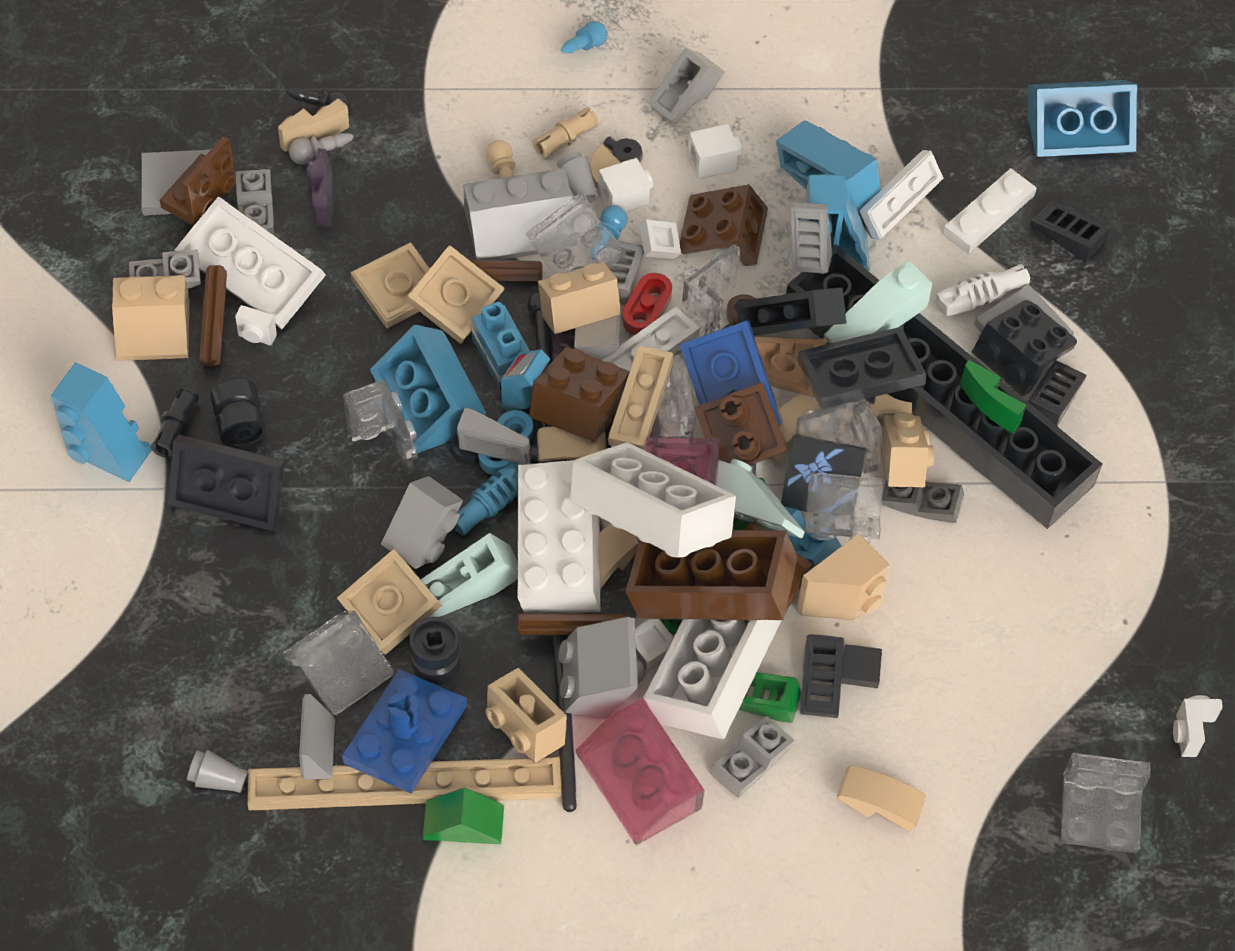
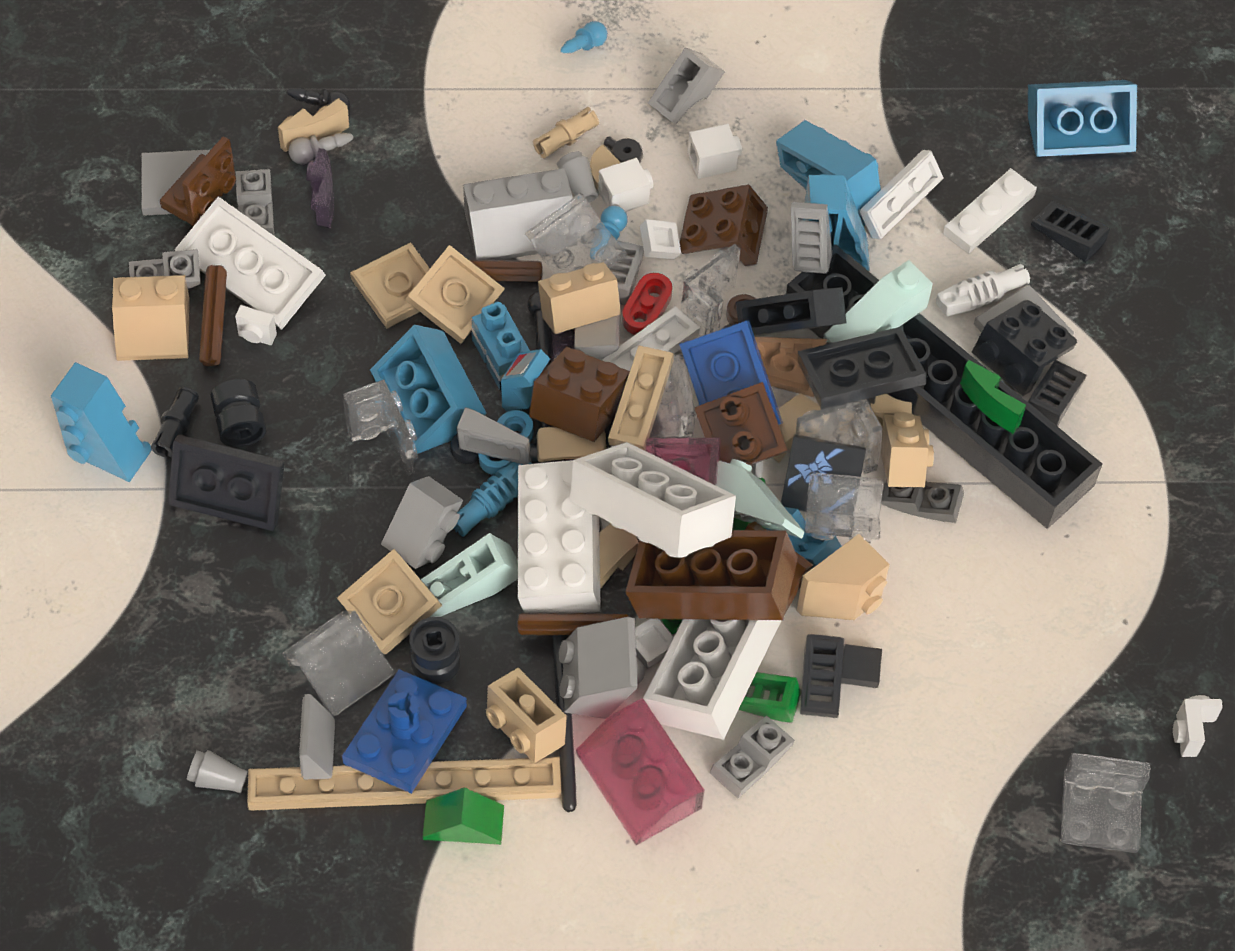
(500, 157): tan bar -> none
(876, 792): tan slope -> none

